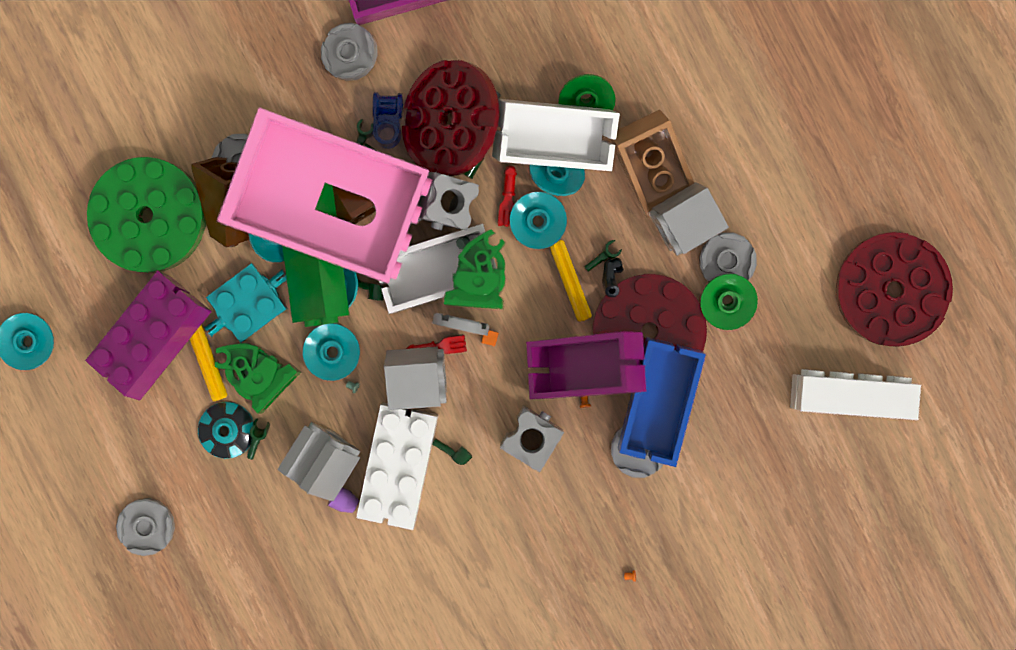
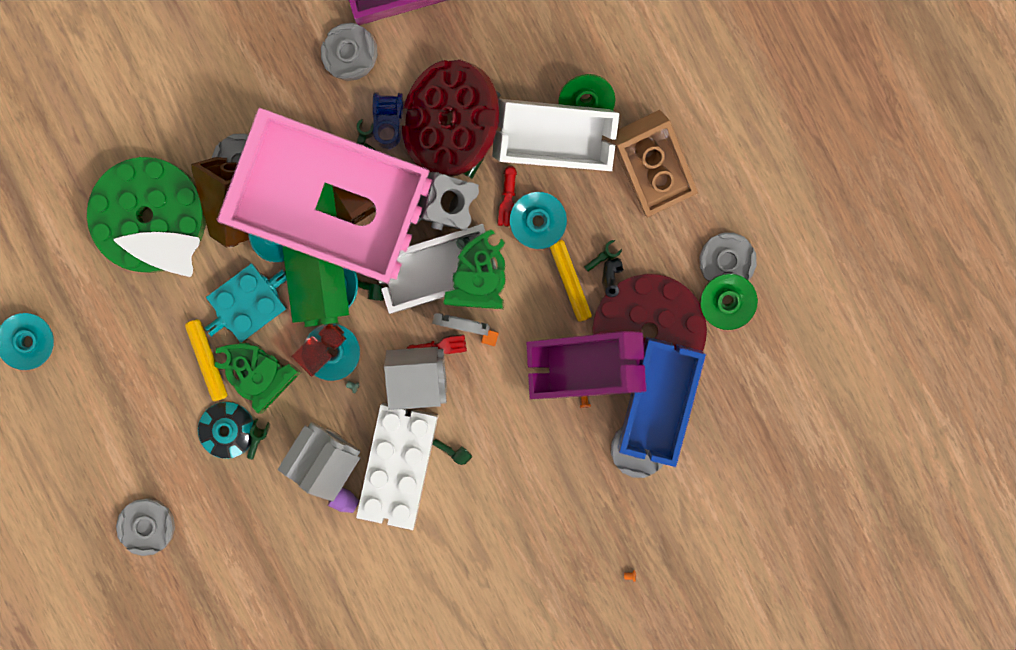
(148, 336): magenta piece -> none
(162, 250): none -> white sticker
(314, 354): none -> clear red plate
(531, 420): light grey piece -> none
(557, 180): teal dish -> none
(688, 219): light grey piece -> none
(858, 397): white piece -> none
(923, 282): dark red plate -> none

